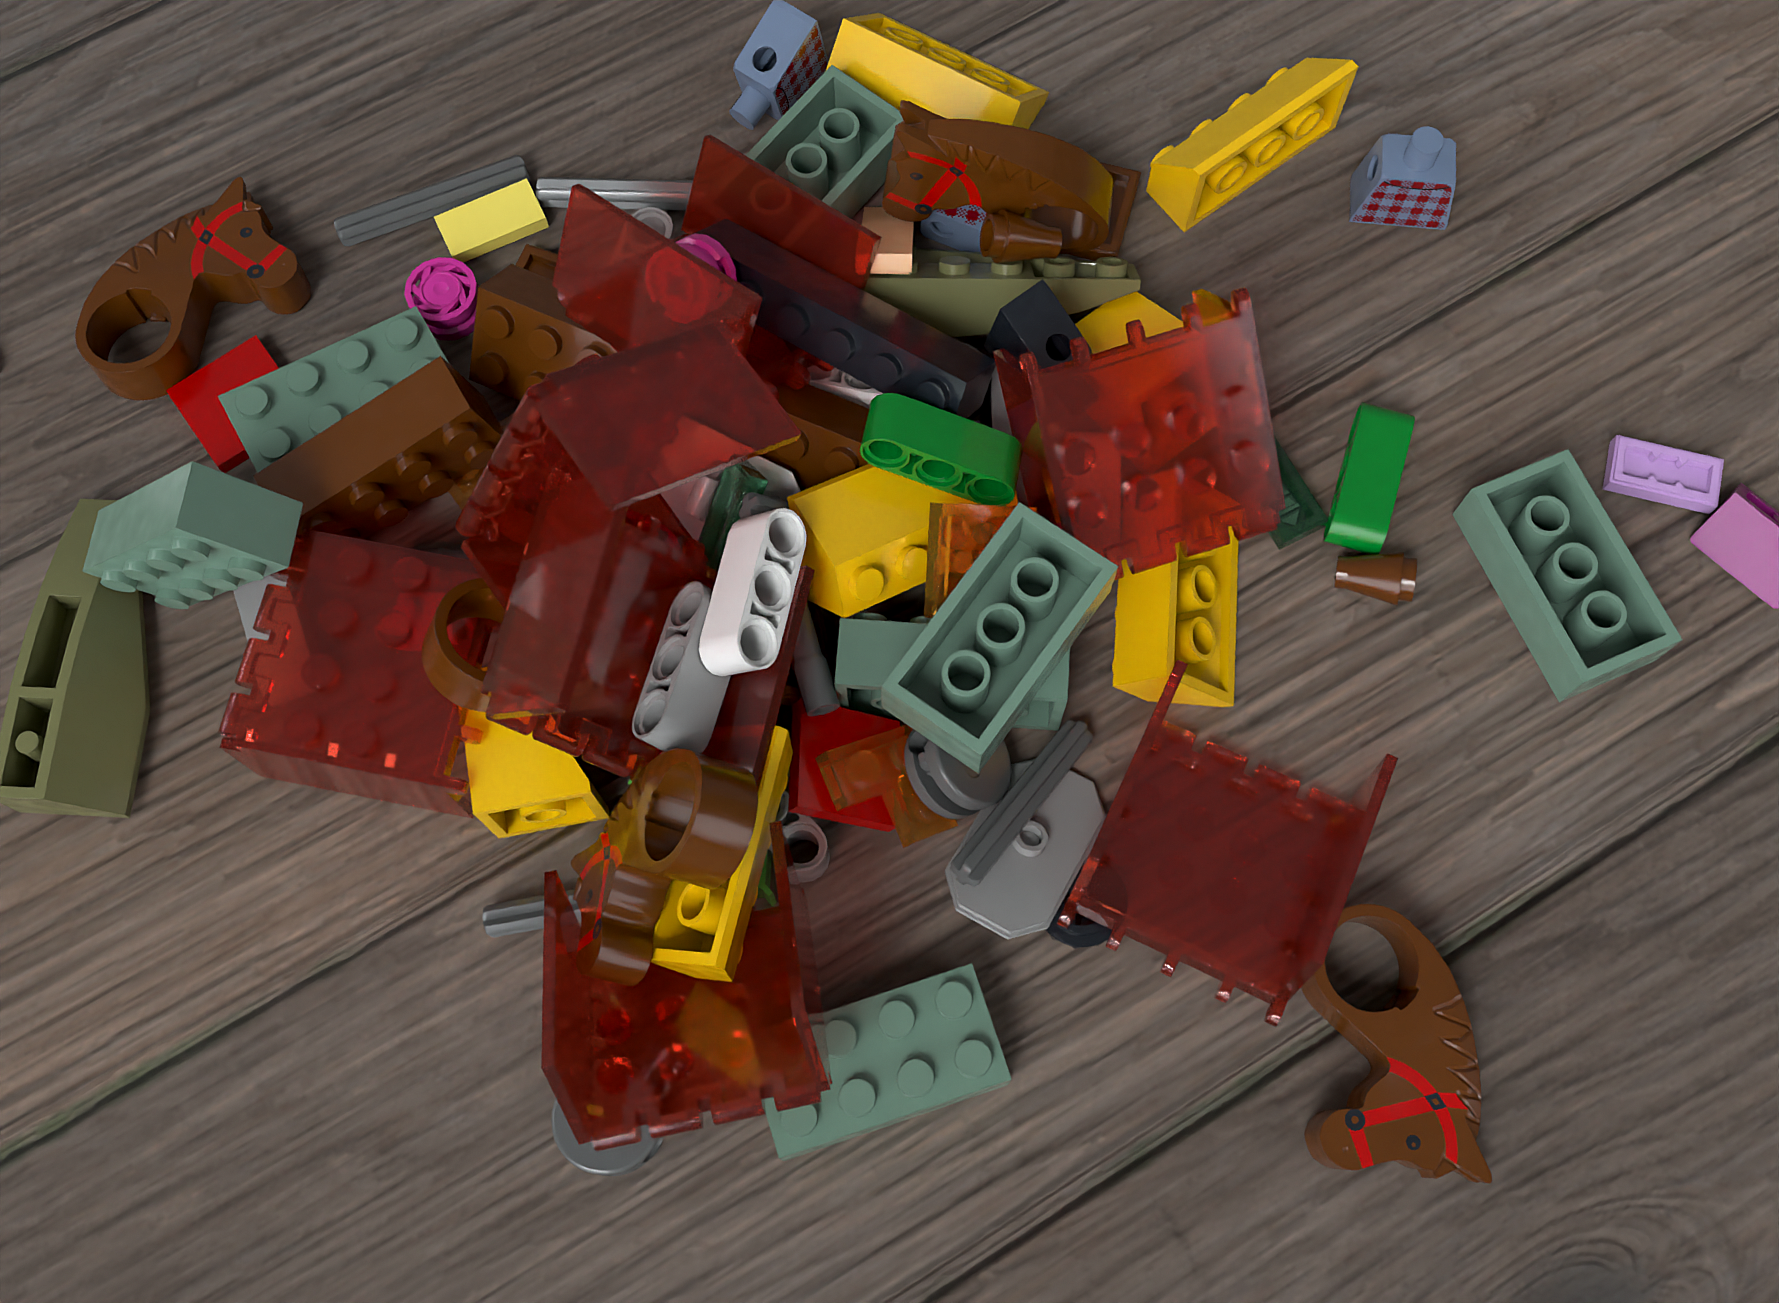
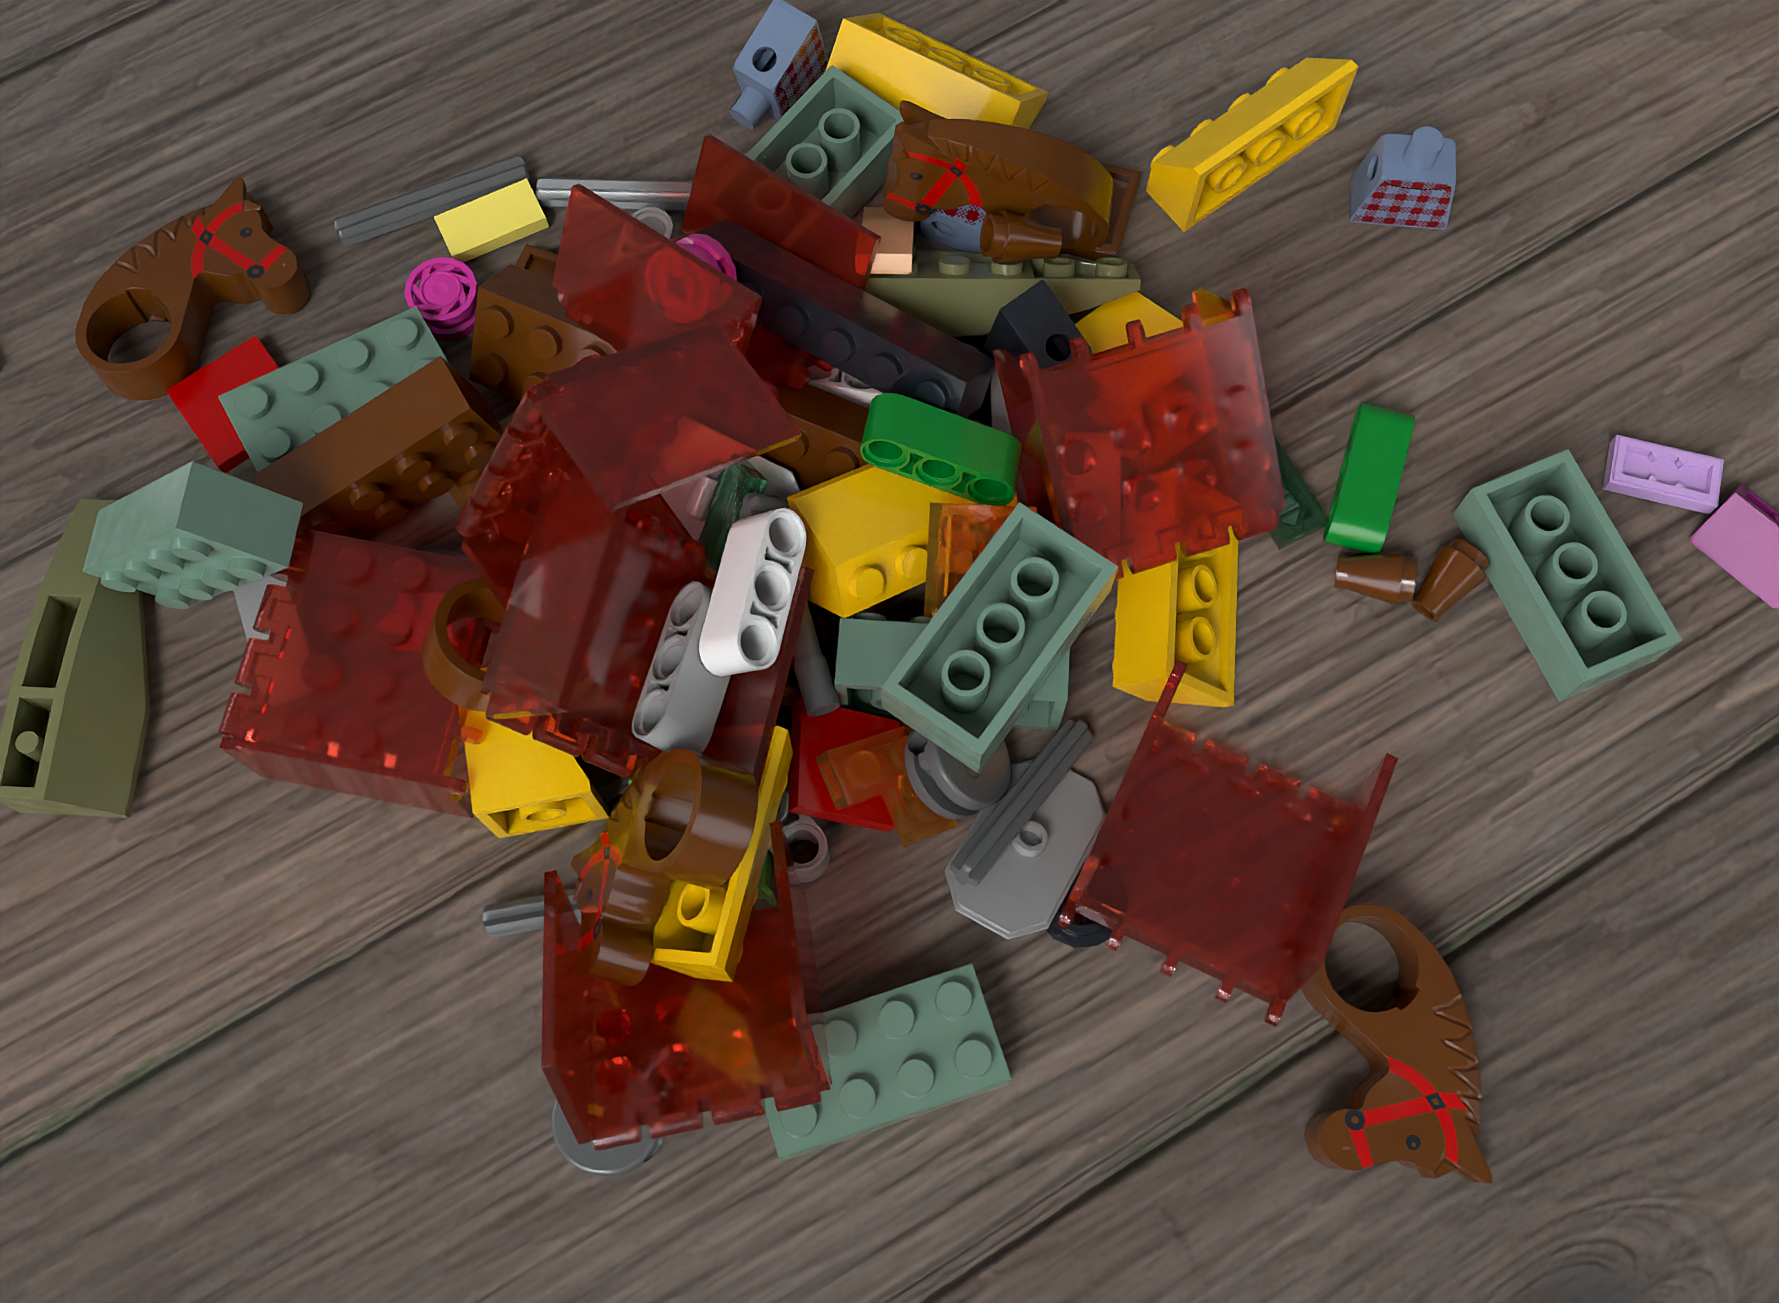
(1450, 578): none -> reddish brown cone

